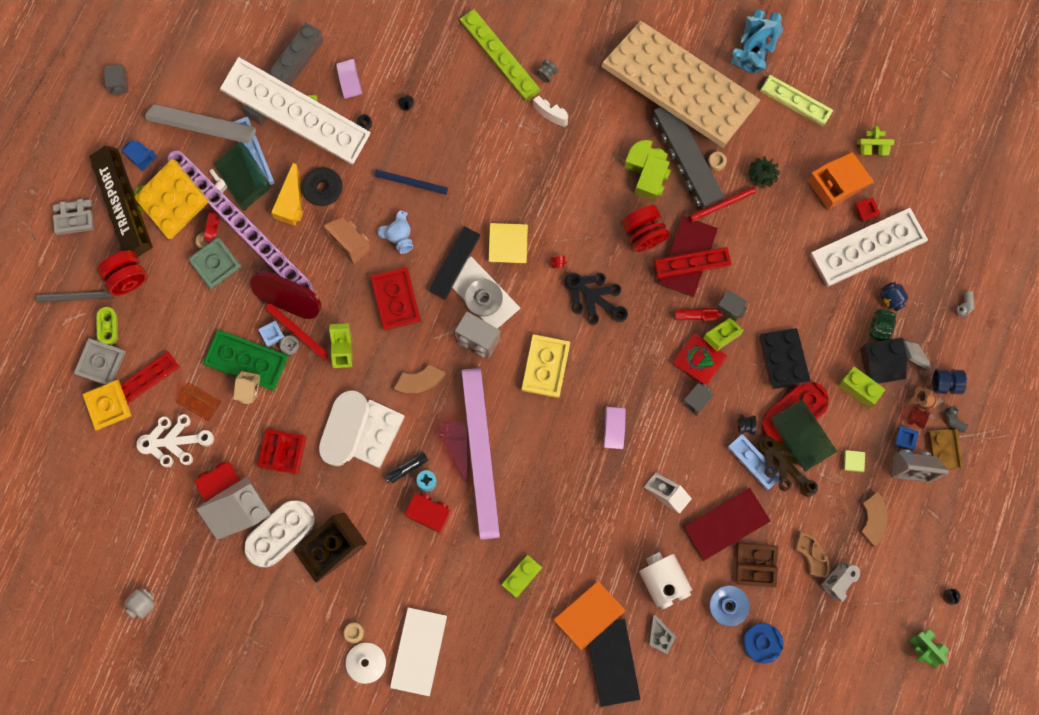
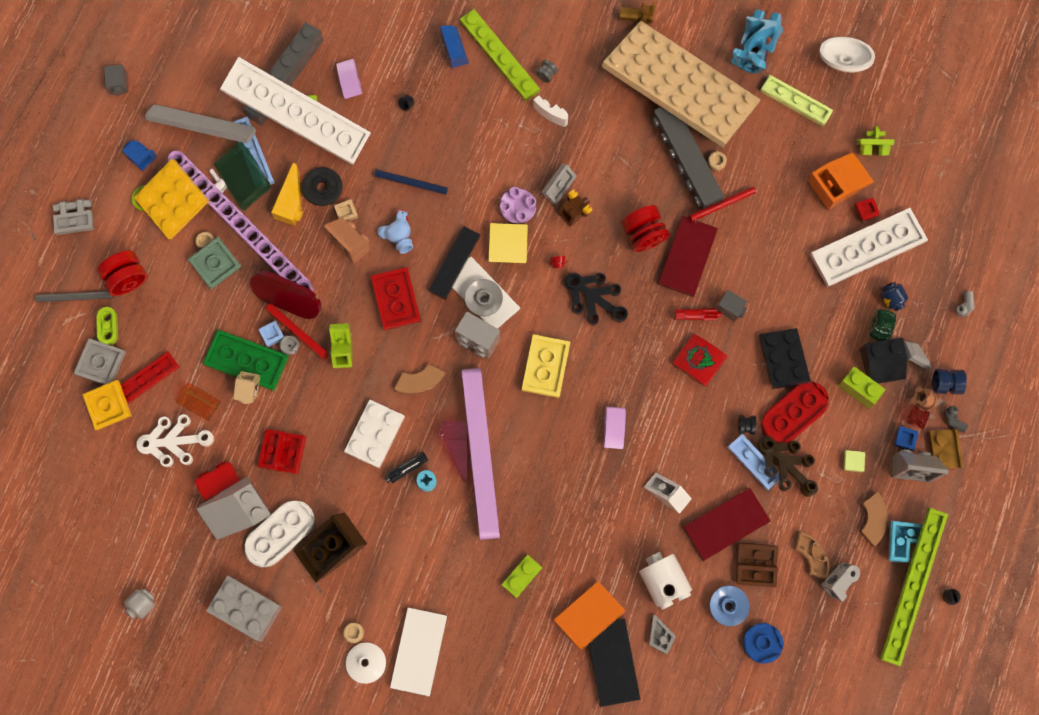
(120, 200): dark brown brick -> none
(211, 226): red plate -> none
(244, 609): none -> light grey brick
(344, 428): white tile -> none
(346, 210): none -> tan tile
(361, 118): black hinge -> none
(428, 513): red piece -> none
(453, 46): none -> blue brick
(517, 205): none -> lavender dish
(559, 184): none -> light grey plate
(574, 208): none -> reddish brown piece
(639, 153): lime brick -> none
(645, 15): none -> pearl gold bar
(652, 178): lime brick -> none
(692, 263): red tile -> none
(698, 398): dark grey brick -> none
(723, 334): lime plate -> none
(762, 178): clear green gear -> none
(803, 435): clear green piece -> none
(847, 54): none -> white dish
(900, 538): none -> medium azure brick
(914, 586): none -> lime tile
(927, 650): bright green hips -> none

